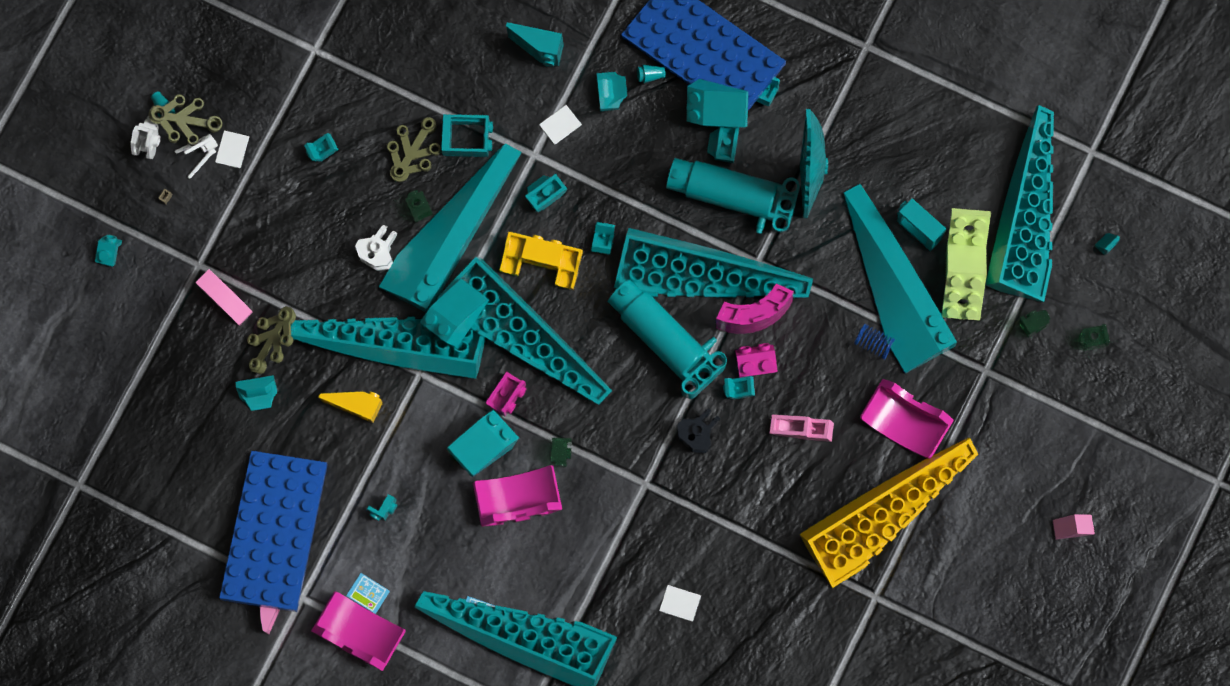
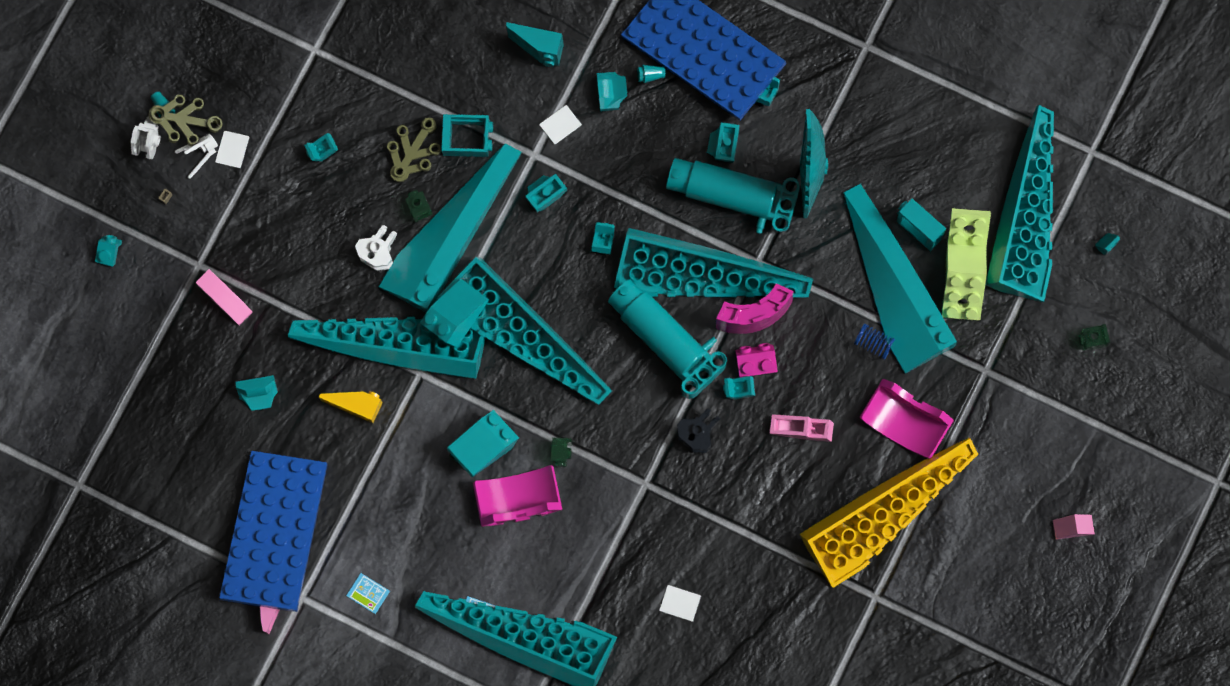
(283, 321): olive plant -> none
(358, 630): dark pink panel -> none
(388, 507): teal bracket -> none
(506, 394): dark pink bracket -> none
(543, 254): yellow bracket -> none
(716, 104): teal slope -> none
(1034, 322): clear green brick -> none

